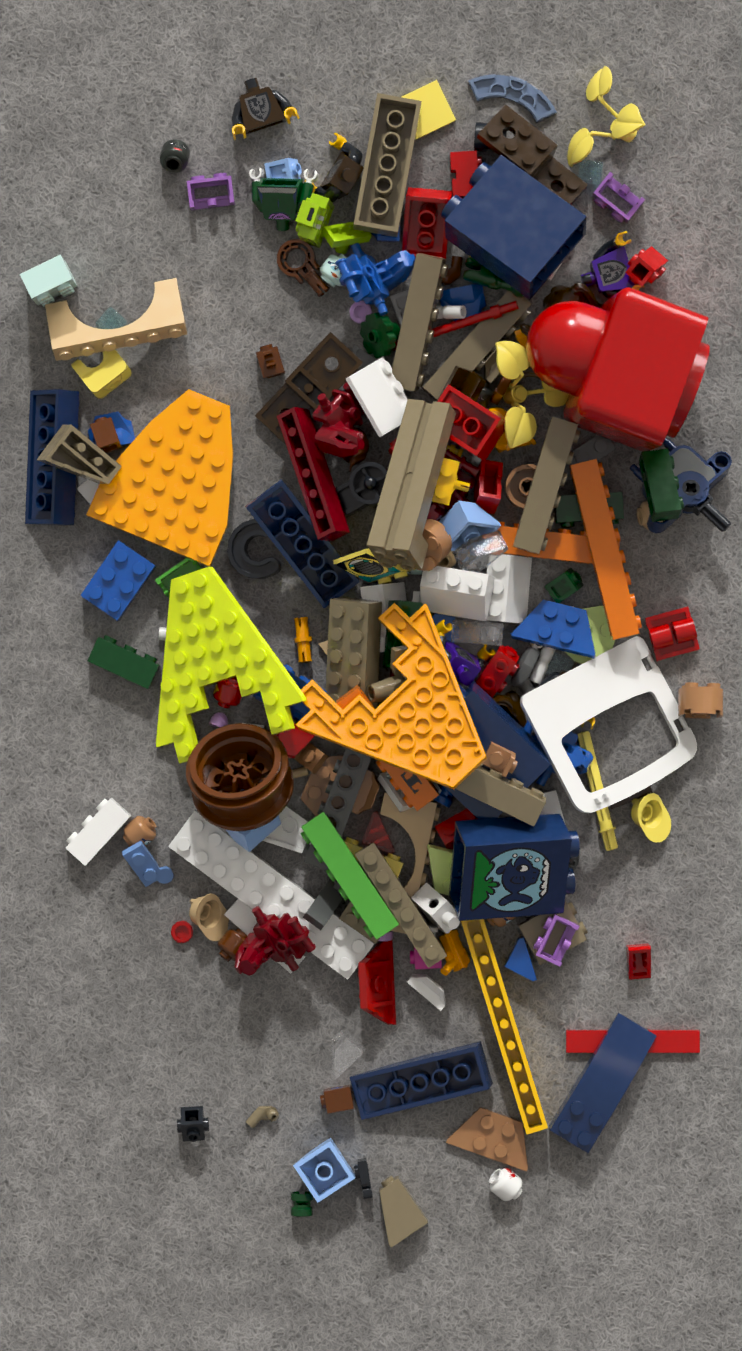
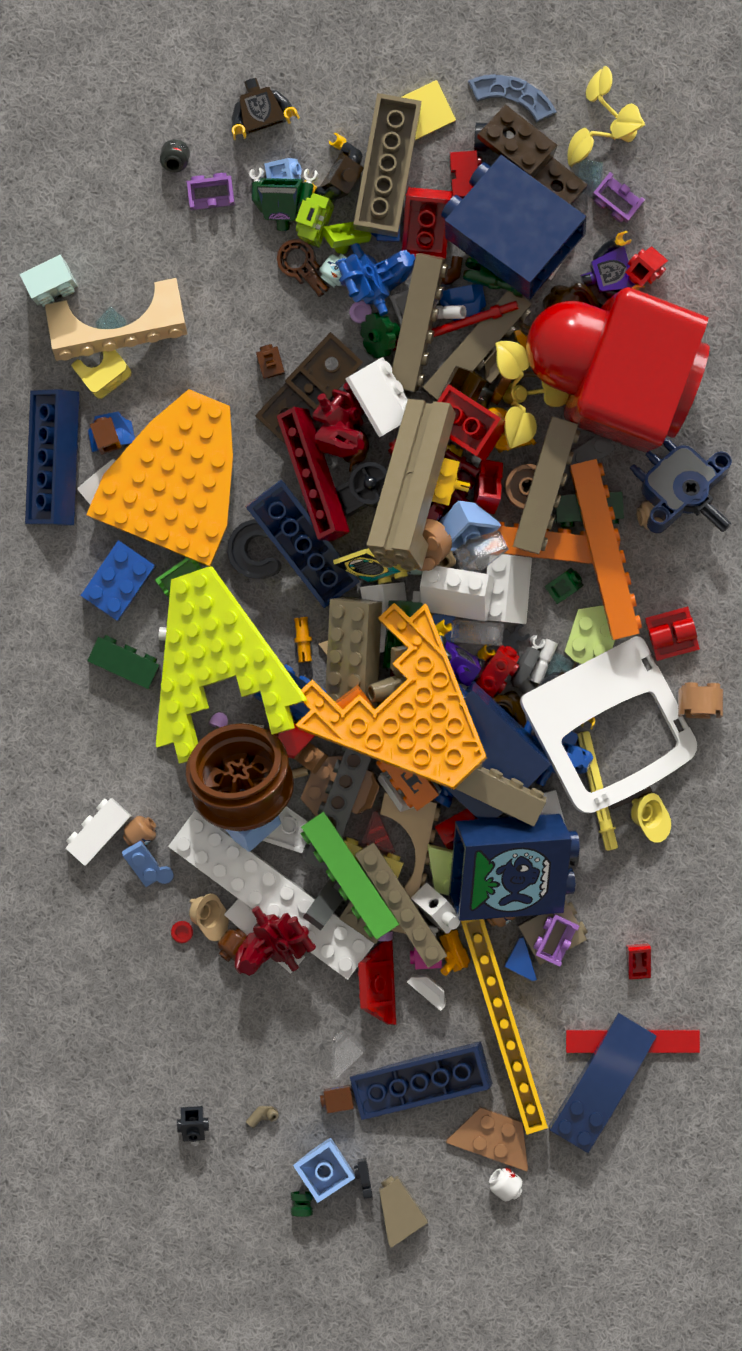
(79, 455): dark tan wedge -> none
(227, 693): red head -> none
(500, 759): medium nougat bracket -> none
(557, 628): blue wing -> none
(660, 485): dark green brick -> none

